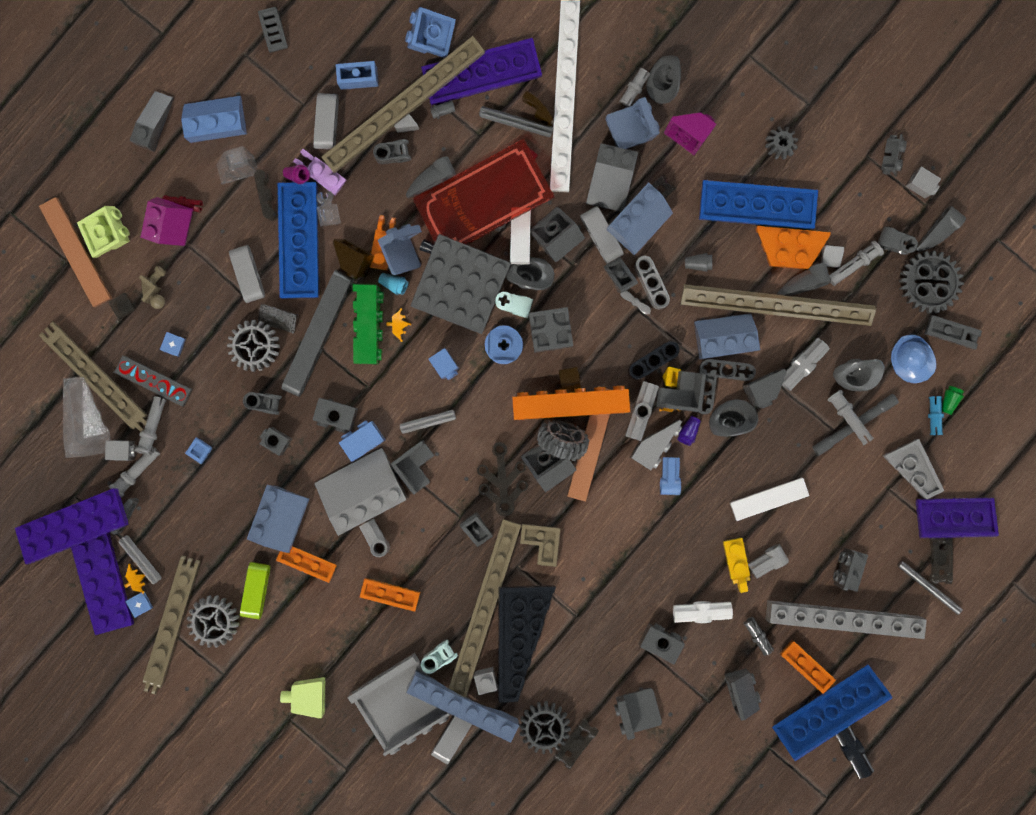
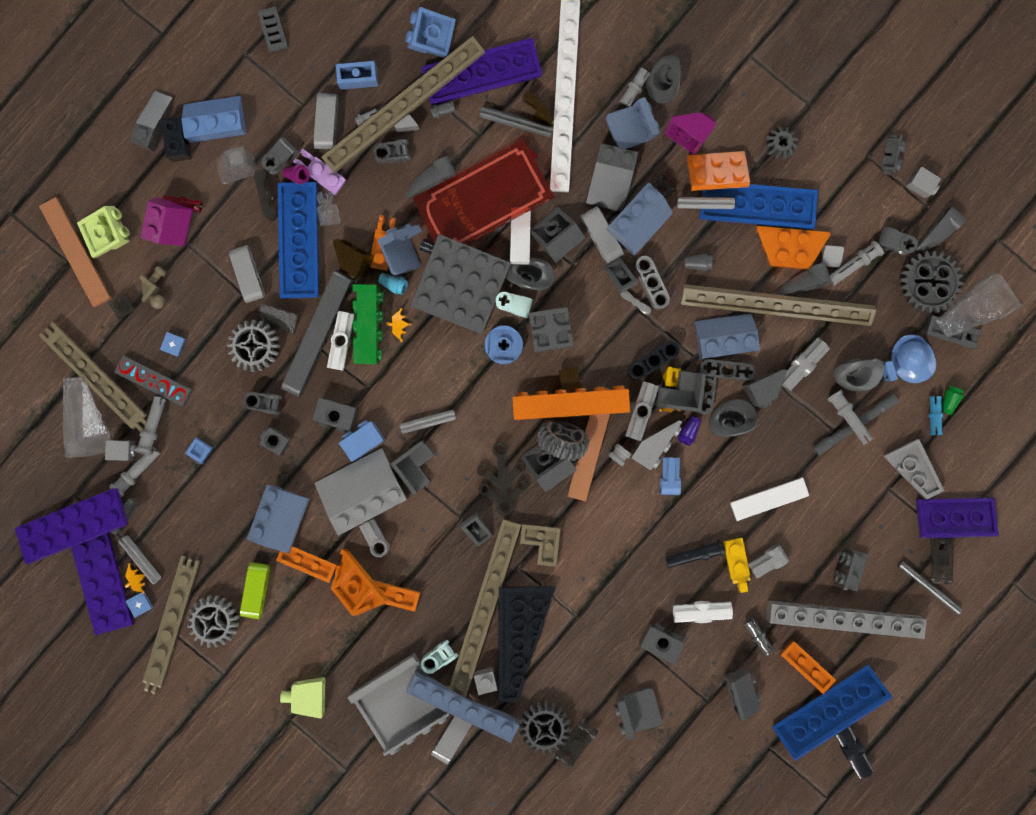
(175, 144): none -> black brick
(280, 154): none -> dark grey piece
(343, 327): none -> white piece
(355, 586): none -> orange wing
(364, 117): none -> light grey pin
(444, 364): medium blue brick -> none
(619, 455): none -> light grey wheel
(704, 552): none -> black pin
(705, 203): none -> light grey axle
(718, 171): none -> orange plate
(889, 371): none -> medium blue tile
(983, 303): none -> clear wedge

